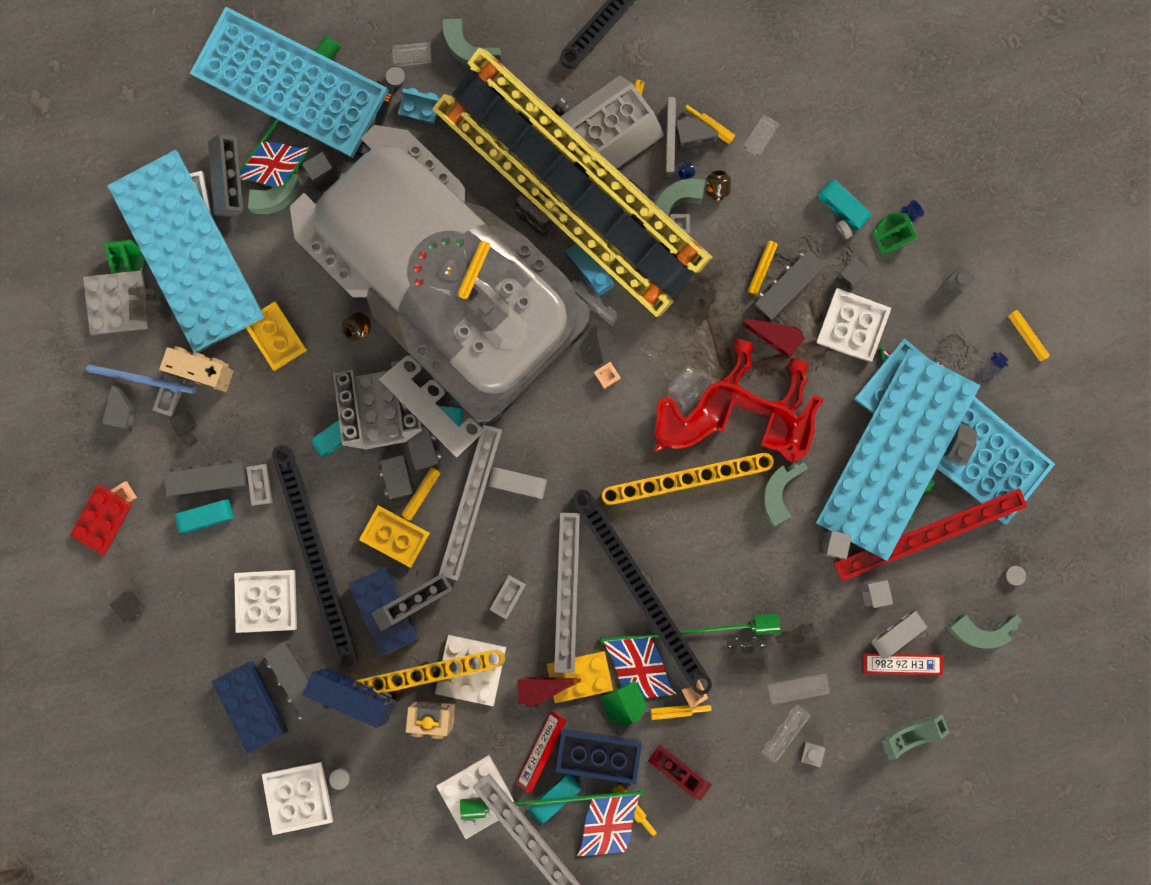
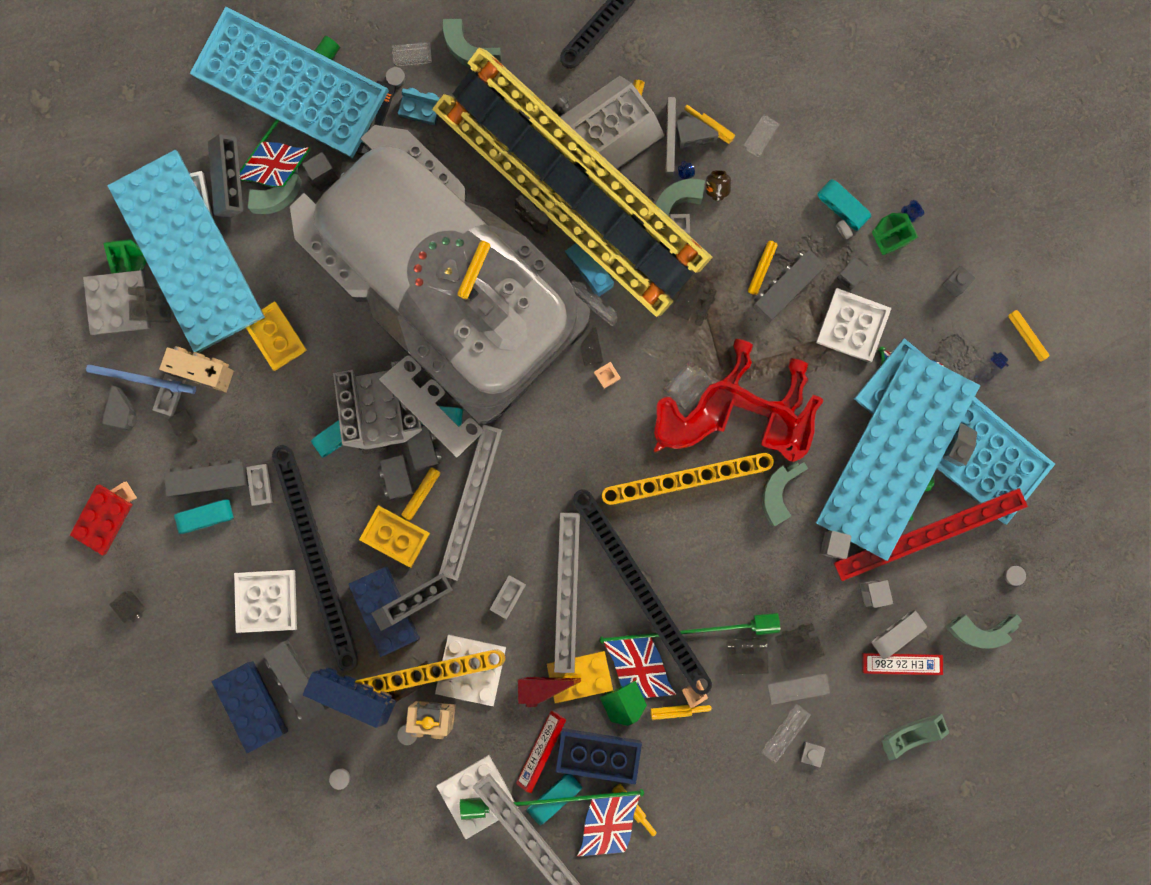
(297, 798): white plate -> none
(356, 326): dark brown head -> none
(404, 737): none -> light grey tile
(517, 483): light grey beam -> none
(680, 773): dark red slope -> none
(779, 336): dark red slope -> none

